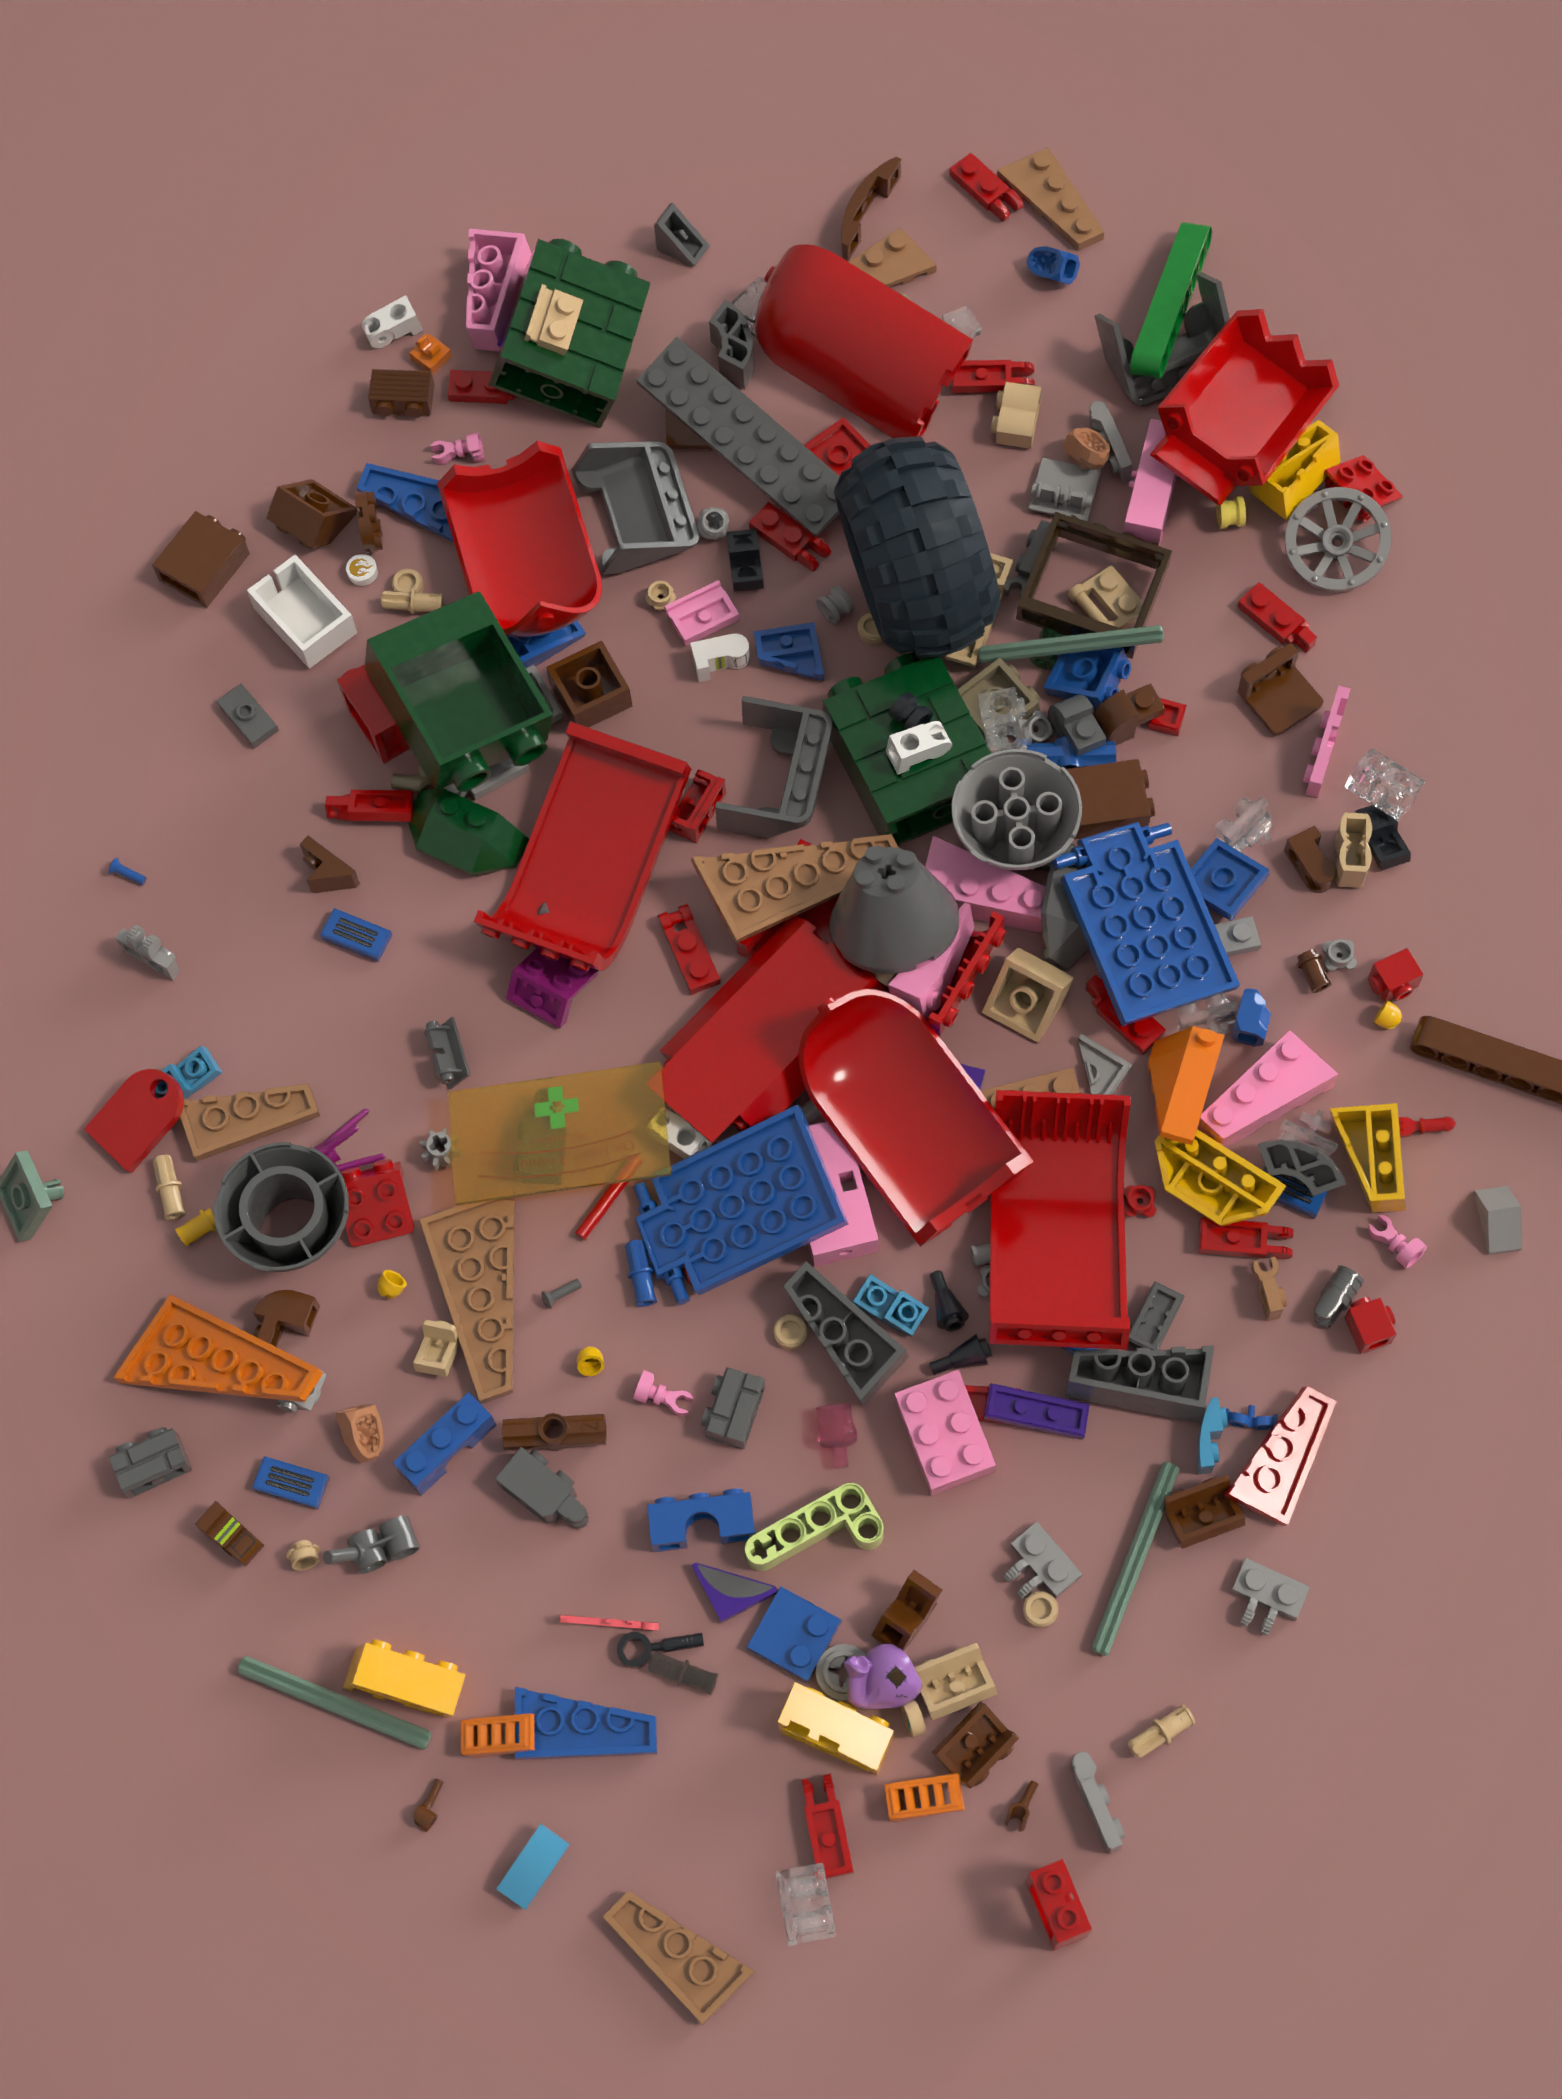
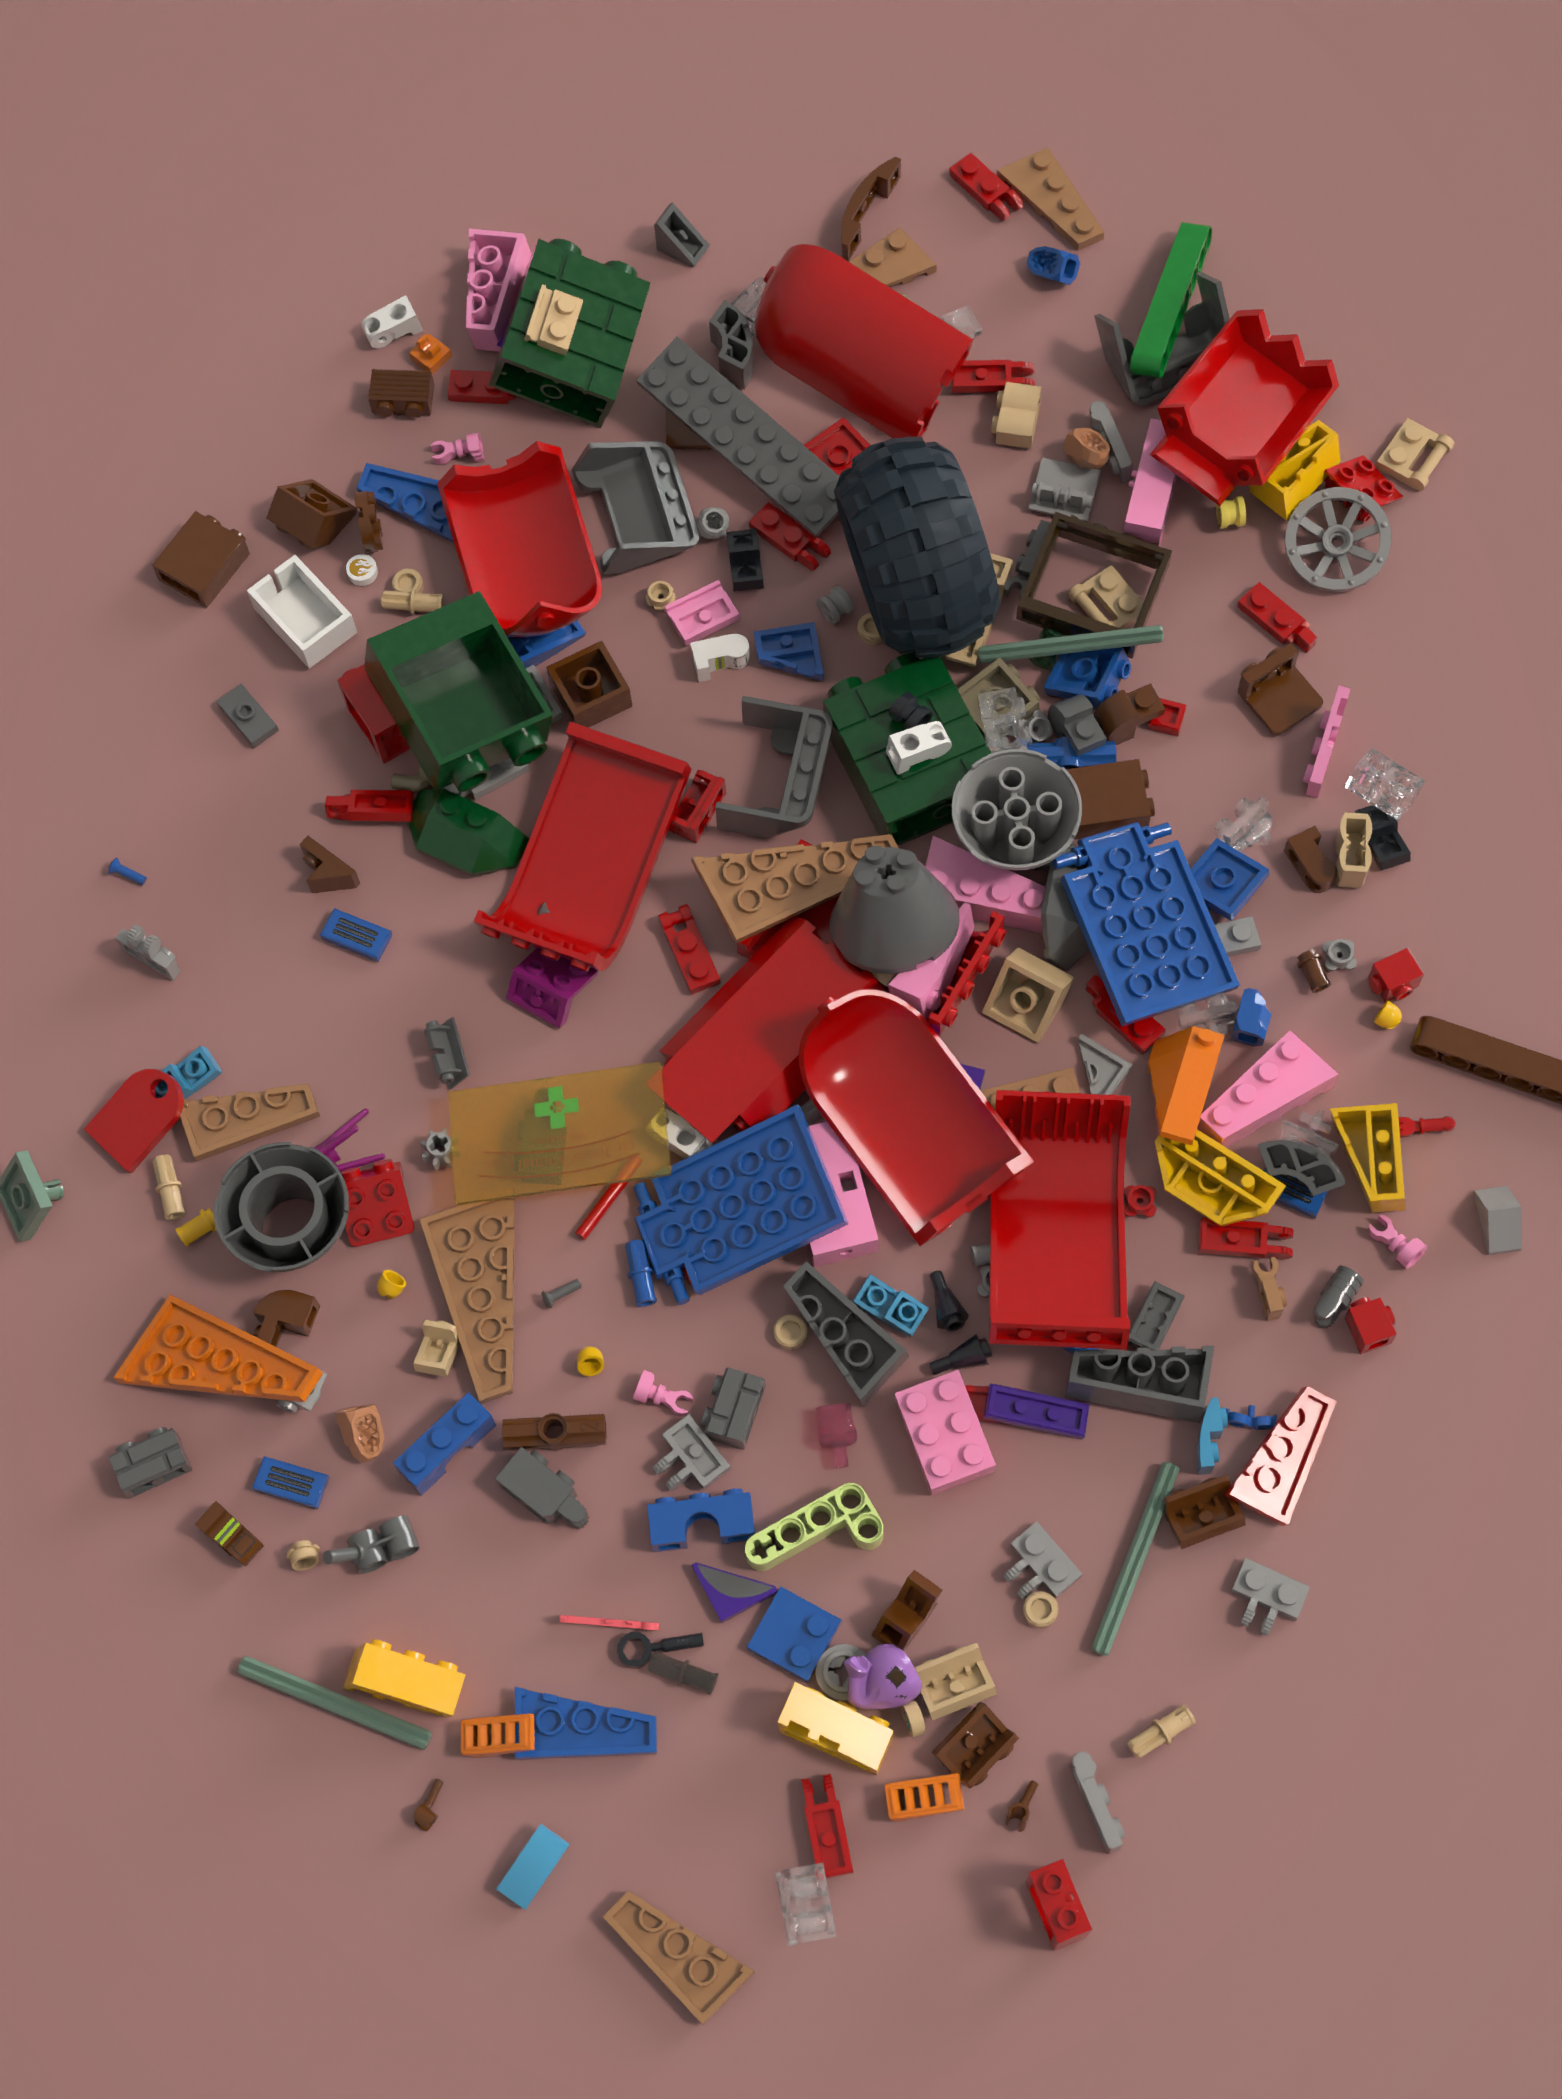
(695, 1452): none -> light grey hinge
(1407, 448): none -> tan plate

